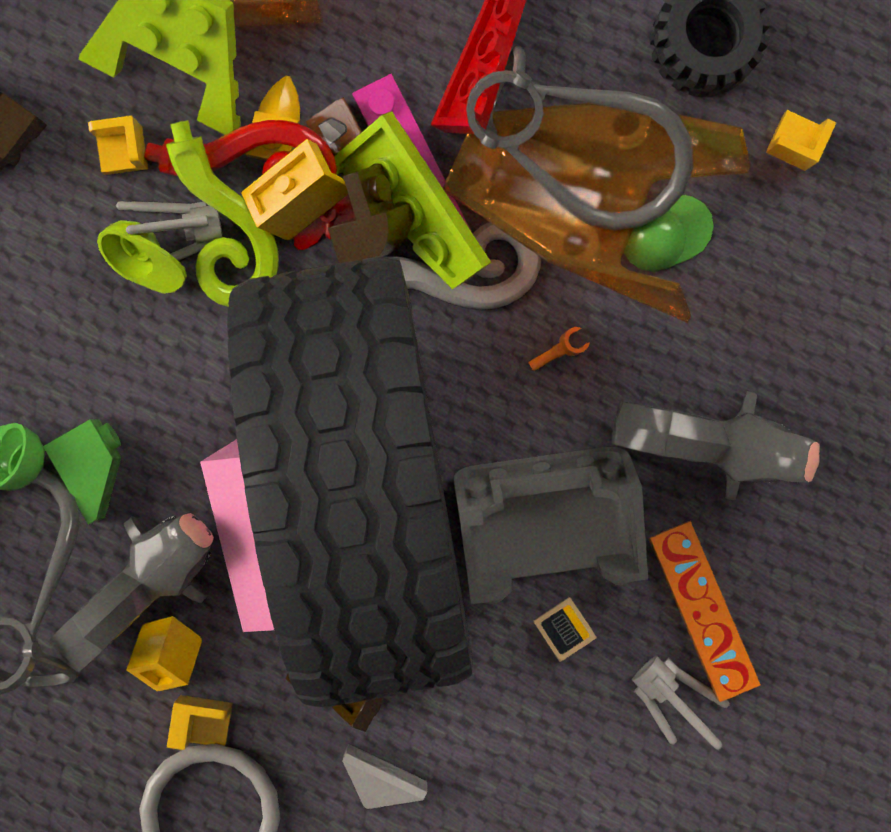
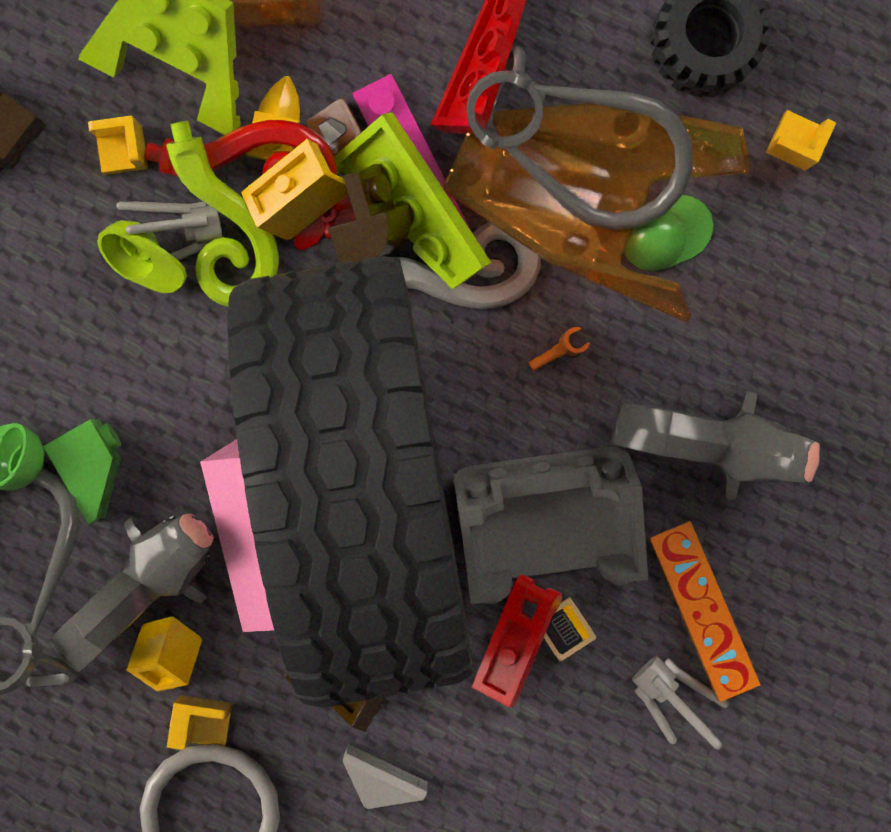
(516, 641): none -> red plate

